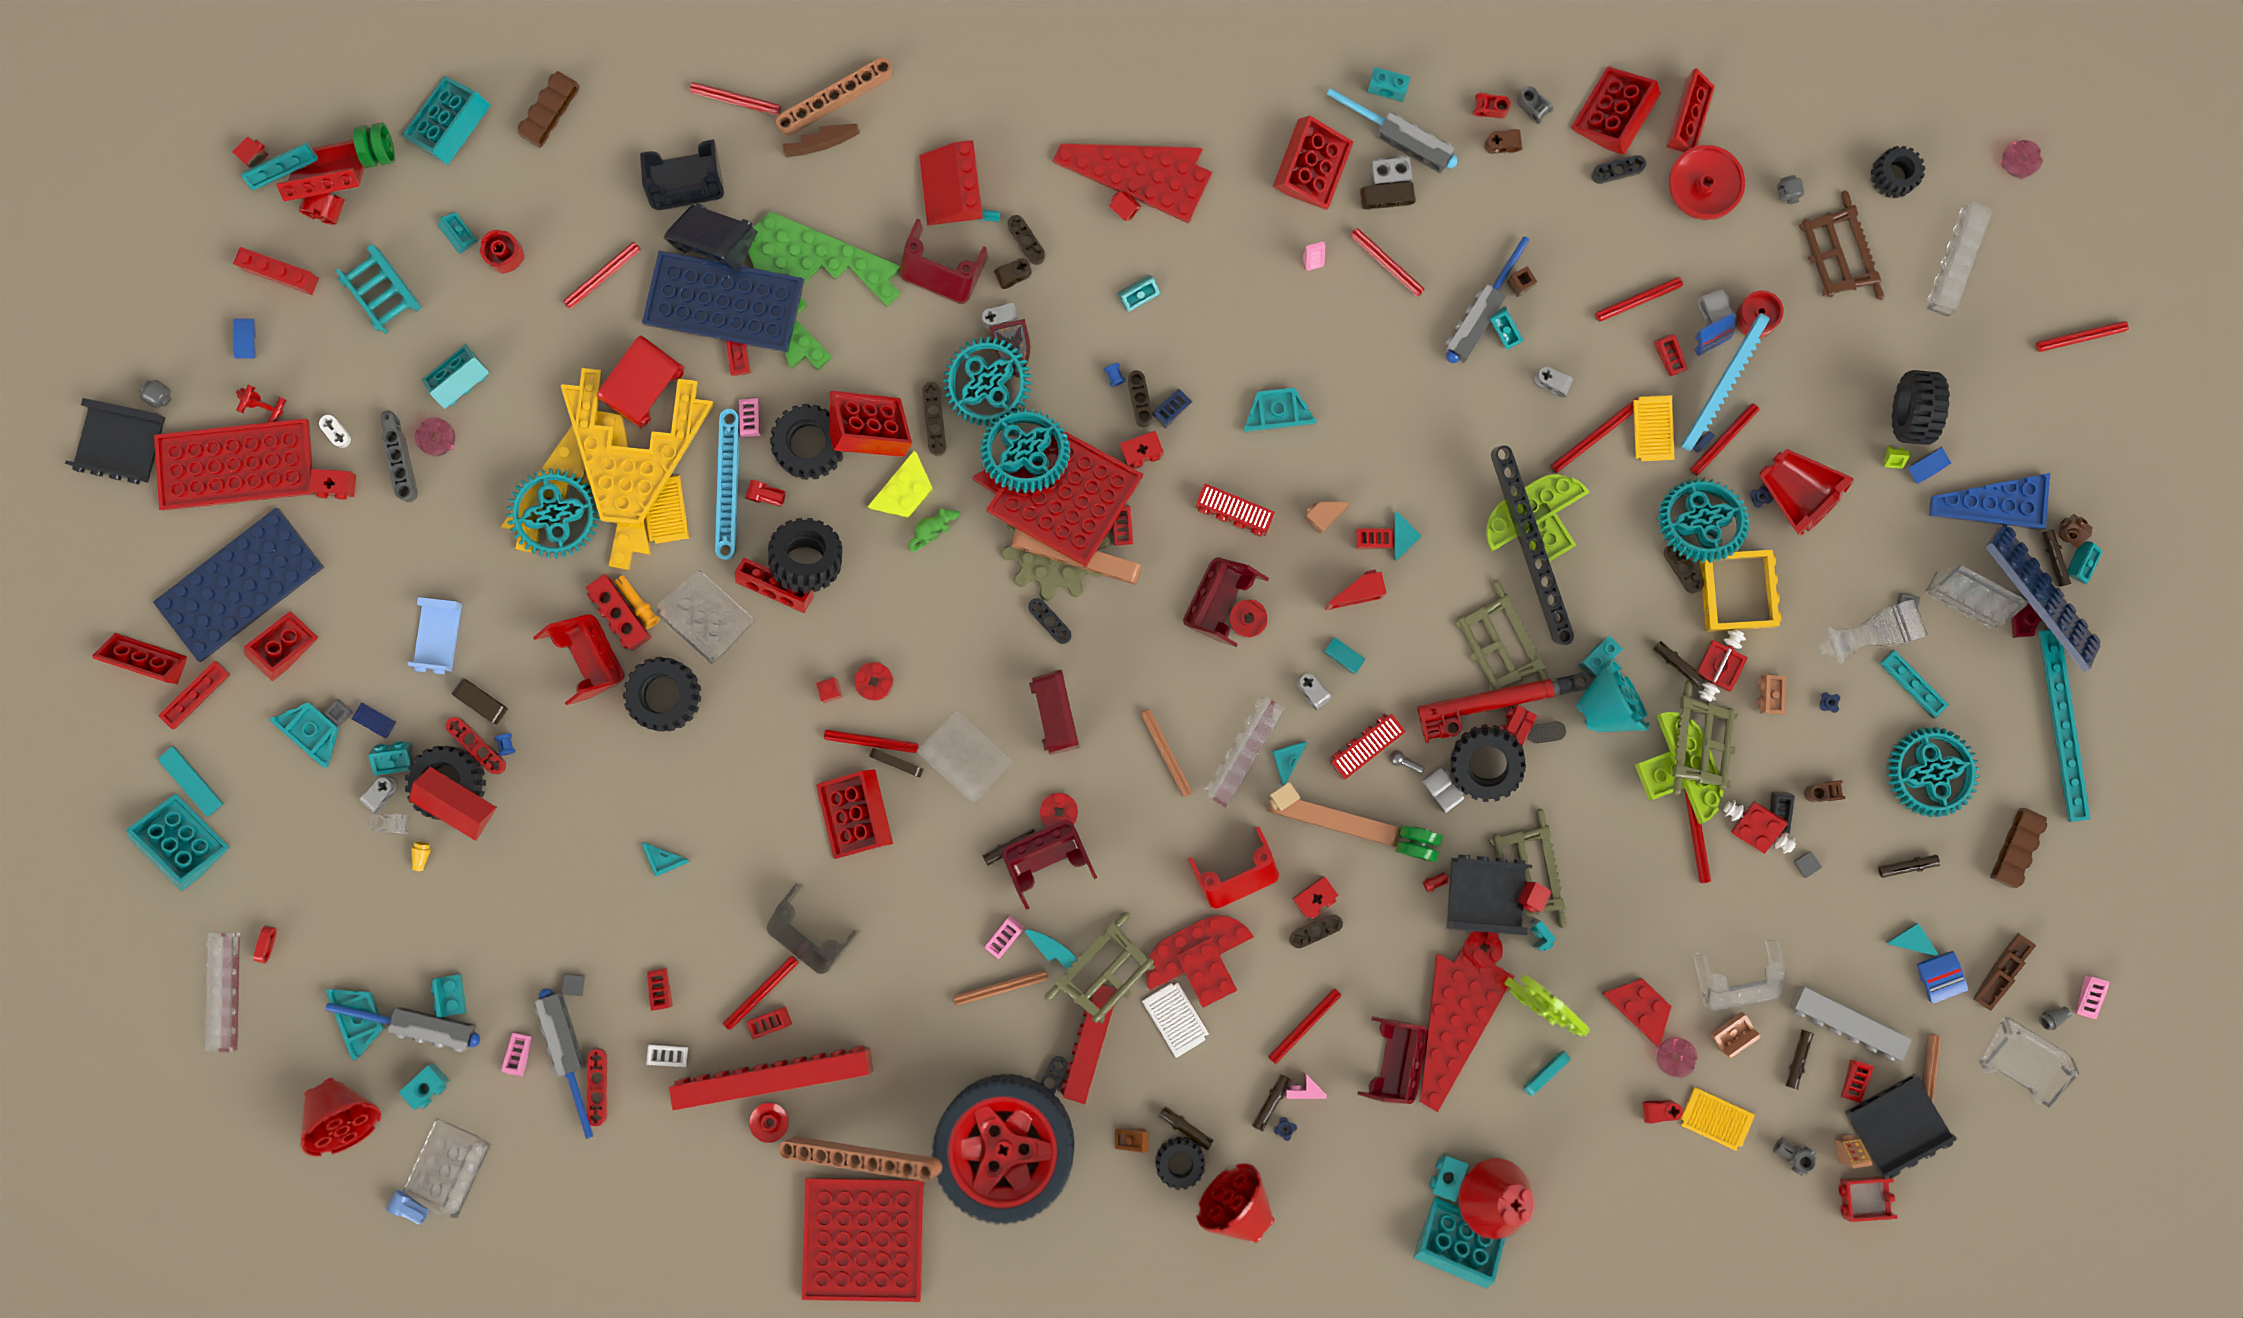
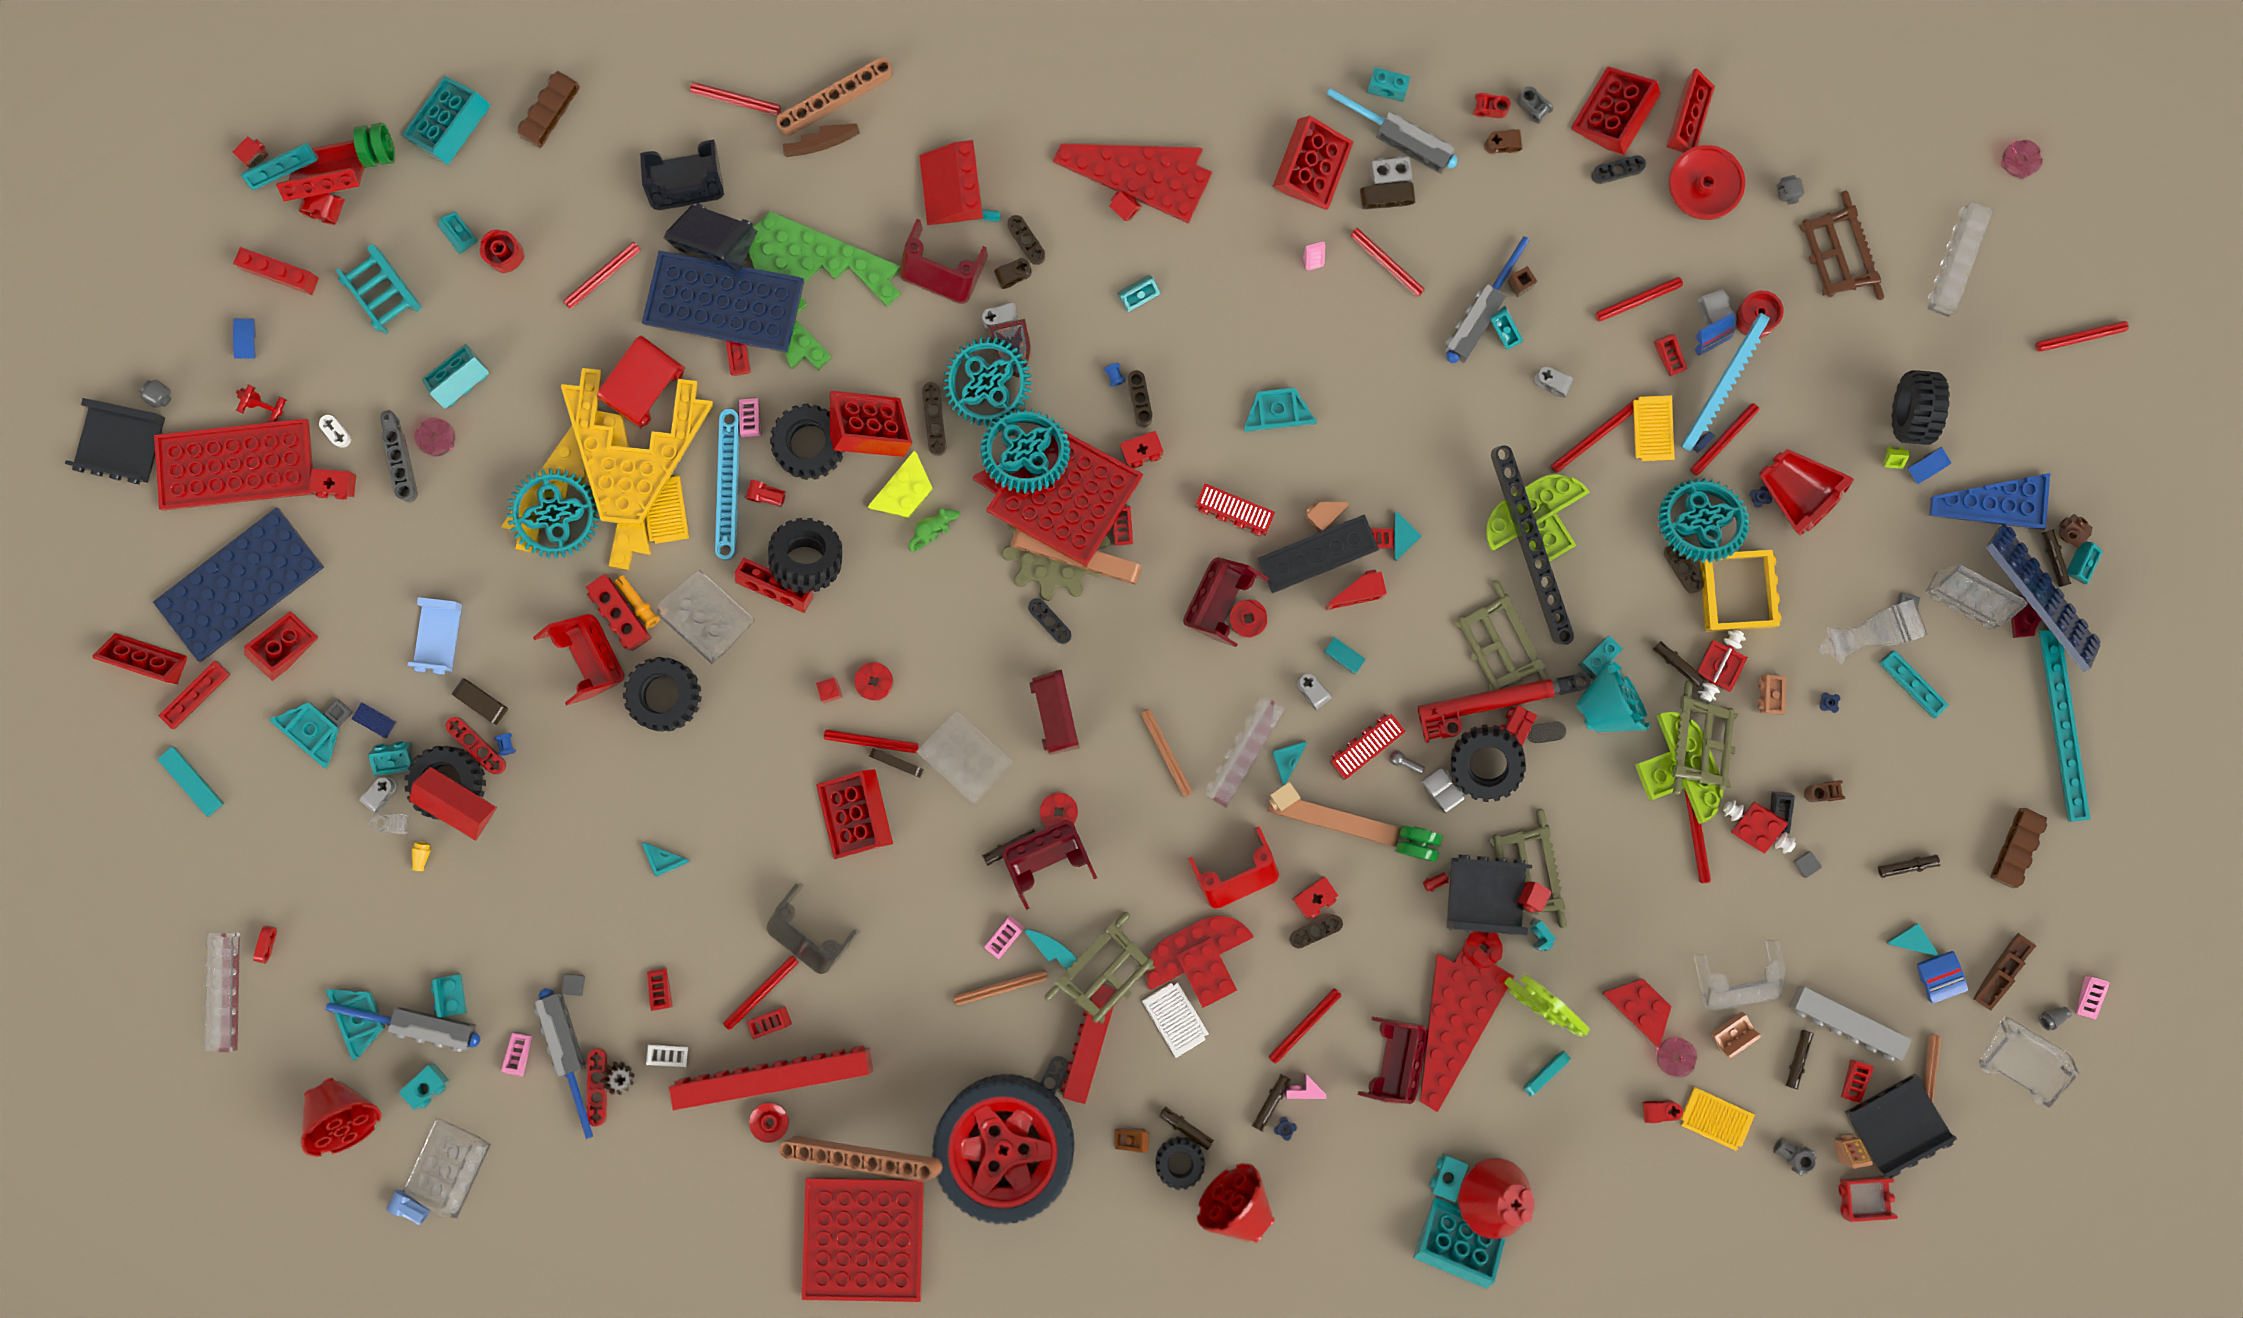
(177, 842): teal slope -> none
(617, 1086): none -> dark brown gear
(1166, 422): dark blue slope -> none
(1318, 554): none -> black plate
(1907, 161): black tyre -> none
(1966, 765): teal gear -> none

